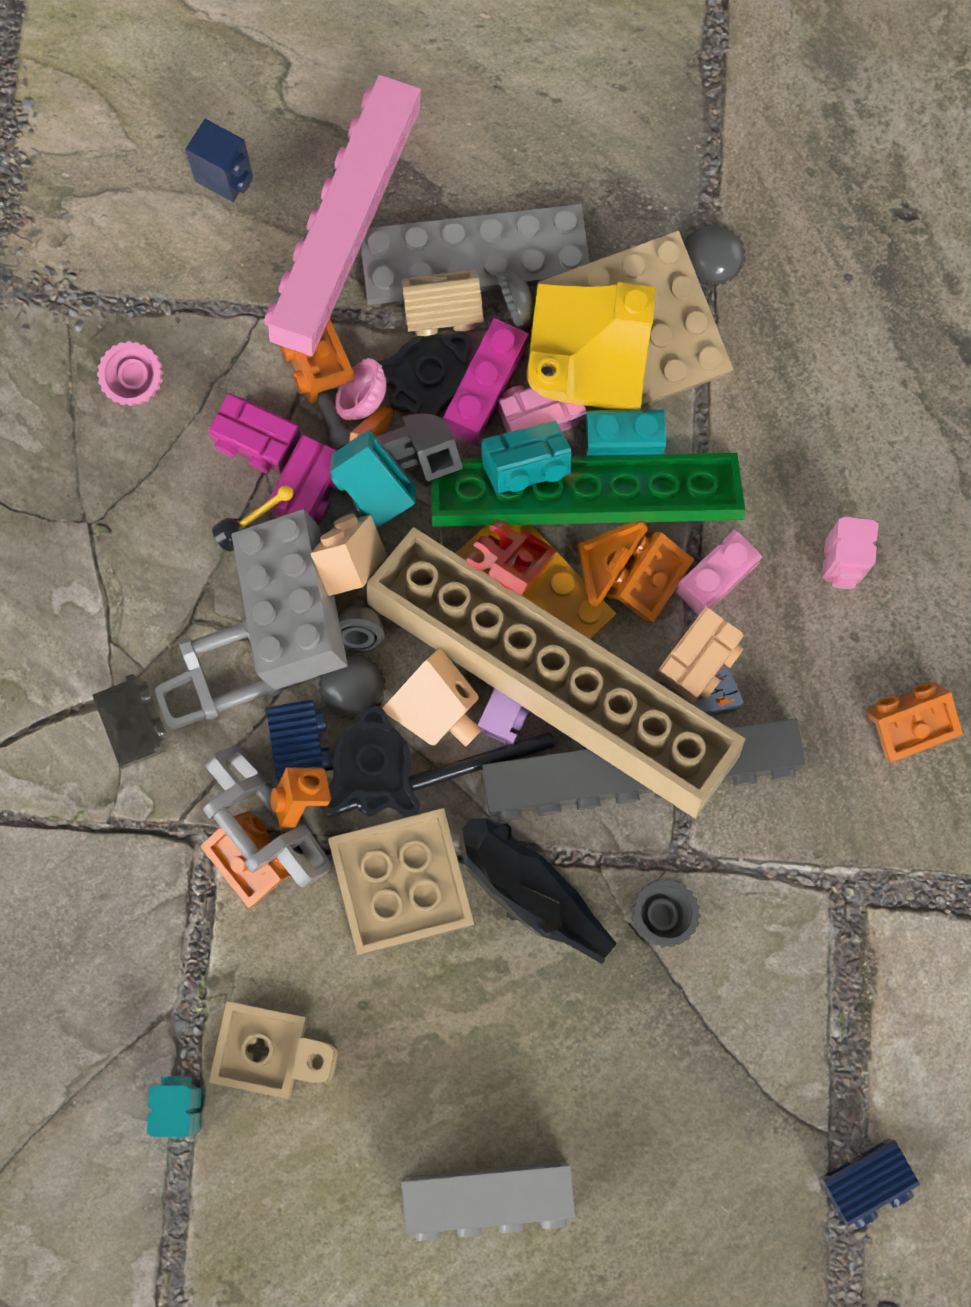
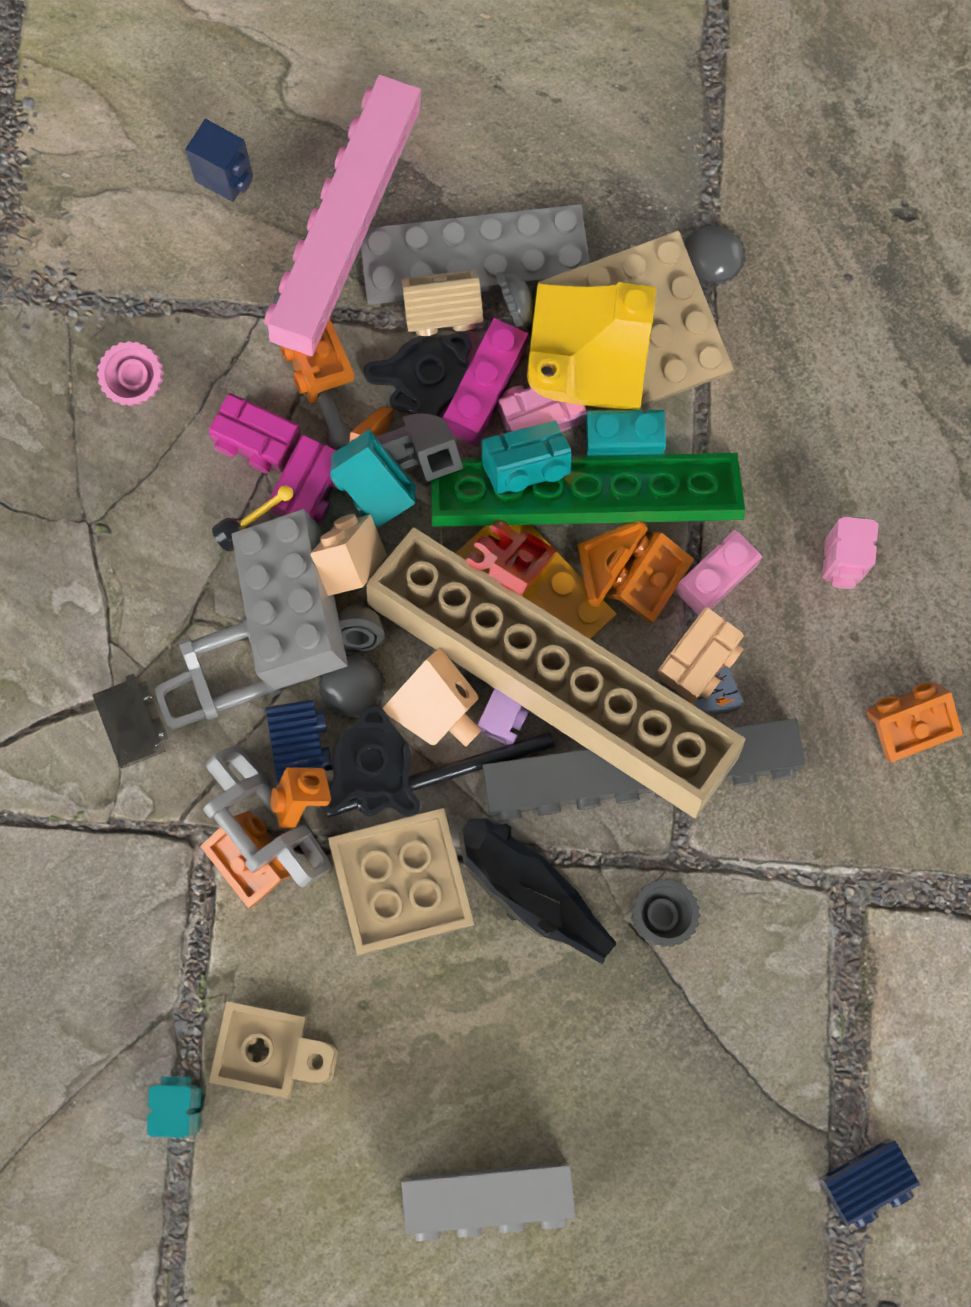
(364, 394): bright pink hat -> none

